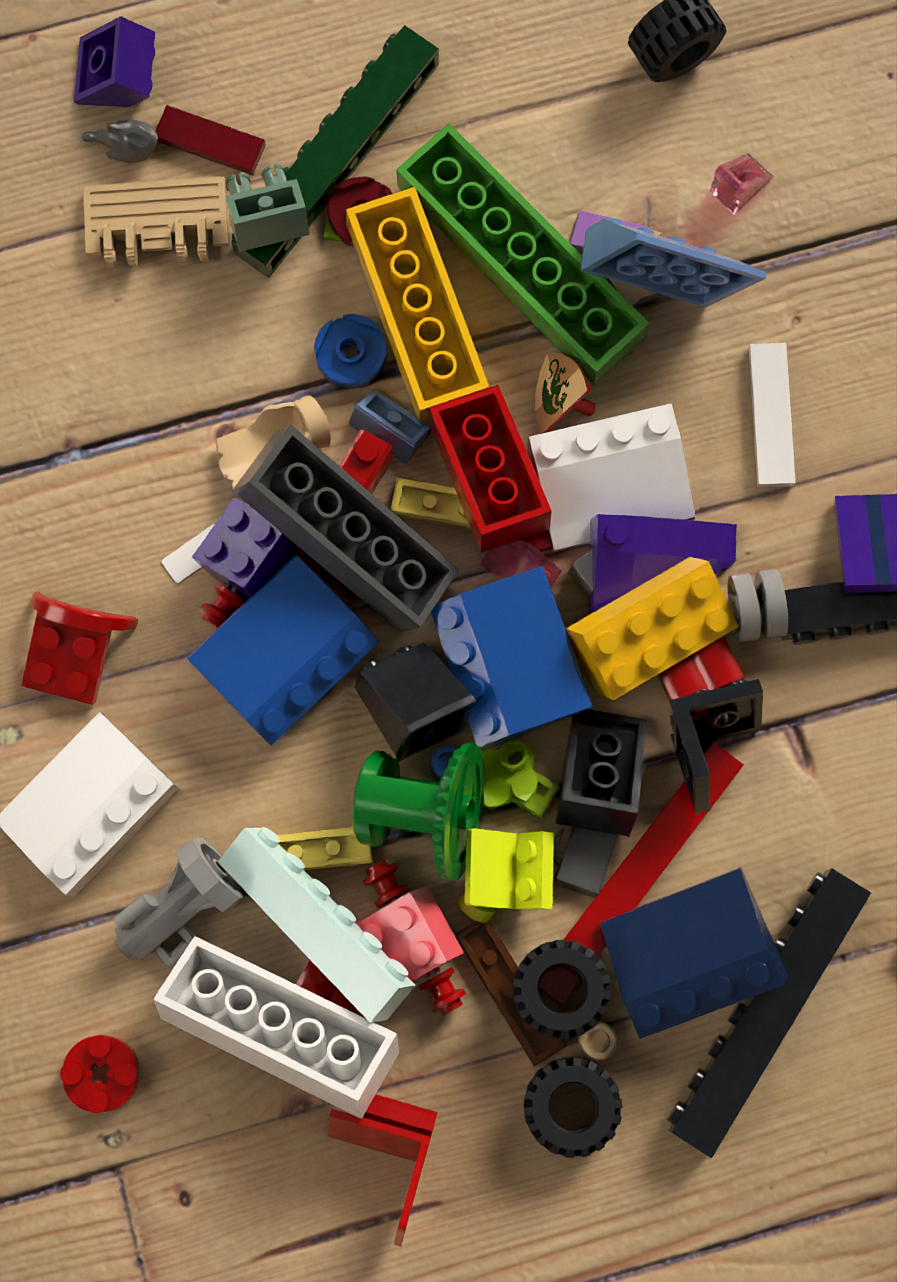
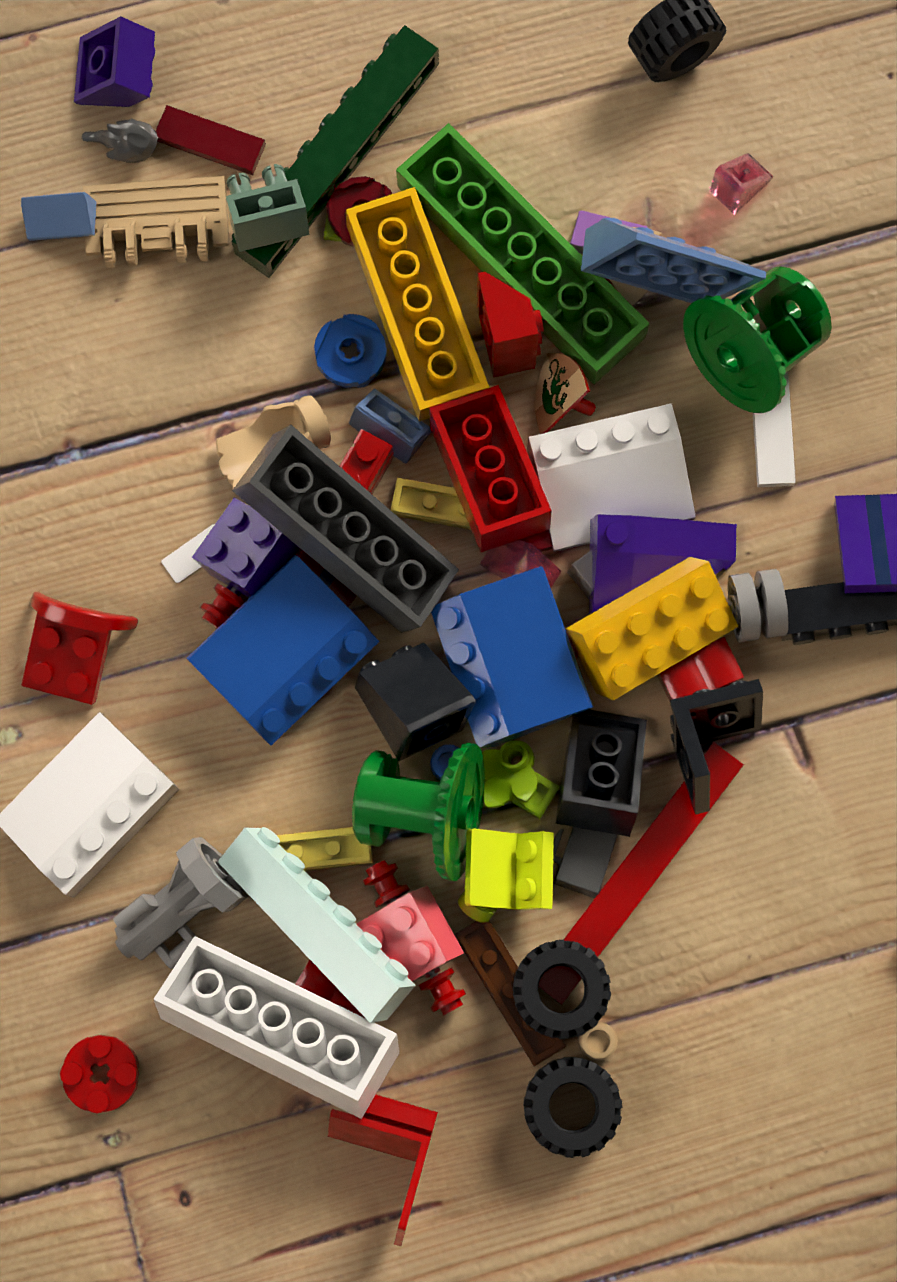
(59, 216): none -> medium blue slope
(508, 326): none -> red slope
(692, 953): dark blue slope -> none
(751, 363): none -> green piece
(766, 1018): black brick -> none

